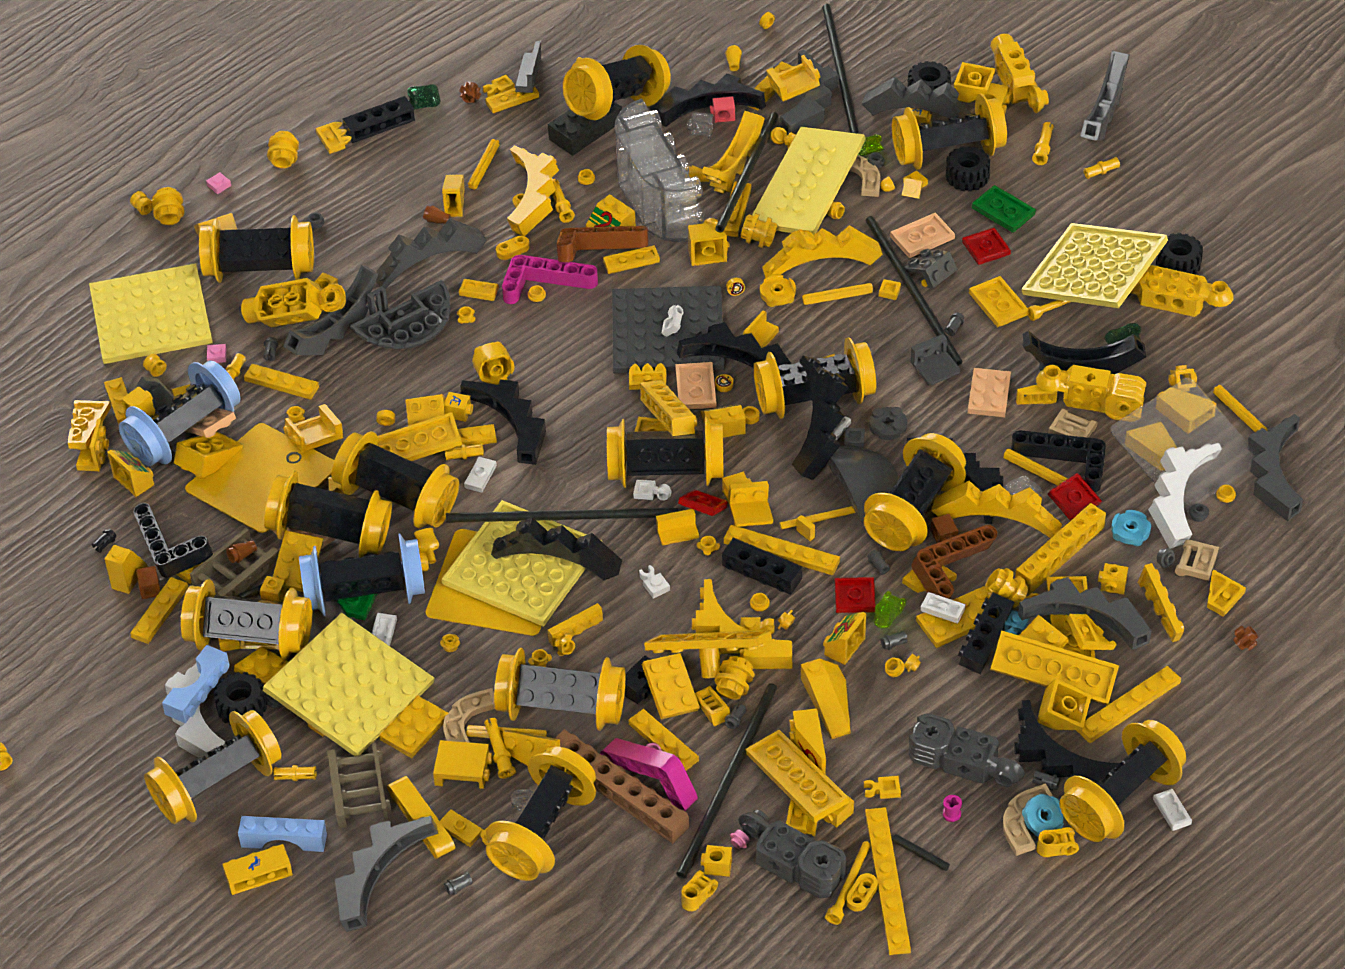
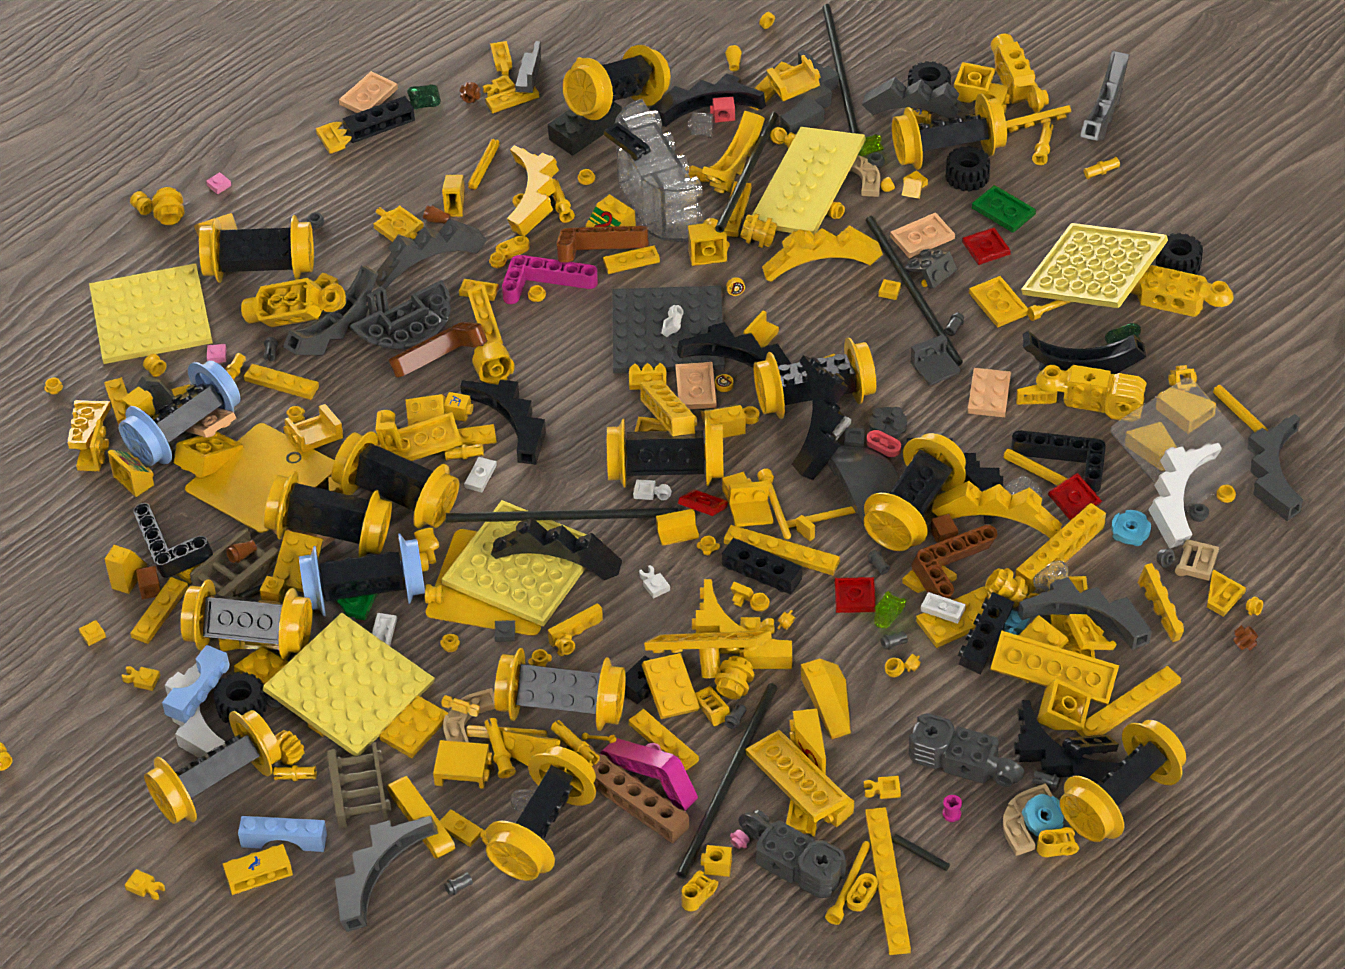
(53, 386): none -> yellow plate
(92, 633): none -> yellow plate
(106, 538): black pin -> none
(143, 883): none -> yellow plate
(144, 678): none -> yellow plate
(283, 149): yellow piece -> none
(290, 747): none -> yellow gear
(368, 93): none -> light nougat plate
(388, 434): none -> yellow panel
(397, 222): none -> yellow plate
(434, 594): none -> yellow wheel
(460, 706): none -> yellow axle
(461, 334): none -> dark orange beam
(466, 315): yellow plate -> none
(484, 313): none -> yellow plate
(497, 260): none -> yellow plate
(501, 57): none -> yellow hinge
(504, 631): none -> dark grey plate
(579, 746): none -> yellow pin
(585, 736): none -> yellow hinge
(627, 141): none -> black plate
(741, 594): none -> yellow tile
(766, 475): none -> yellow piece
(774, 298): yellow plate -> none
(839, 293): yellow axle -> none
(846, 638): yellow slope -> none
(883, 443): none -> coral plate
(1041, 117): none -> yellow plate
(1049, 576): none -> clear plate
(1072, 425): tan plate -> none
(1089, 745): none -> black plate
(1113, 578): yellow brick -> none
(1172, 809): white plate -> none
(1254, 606): none -> yellow plate

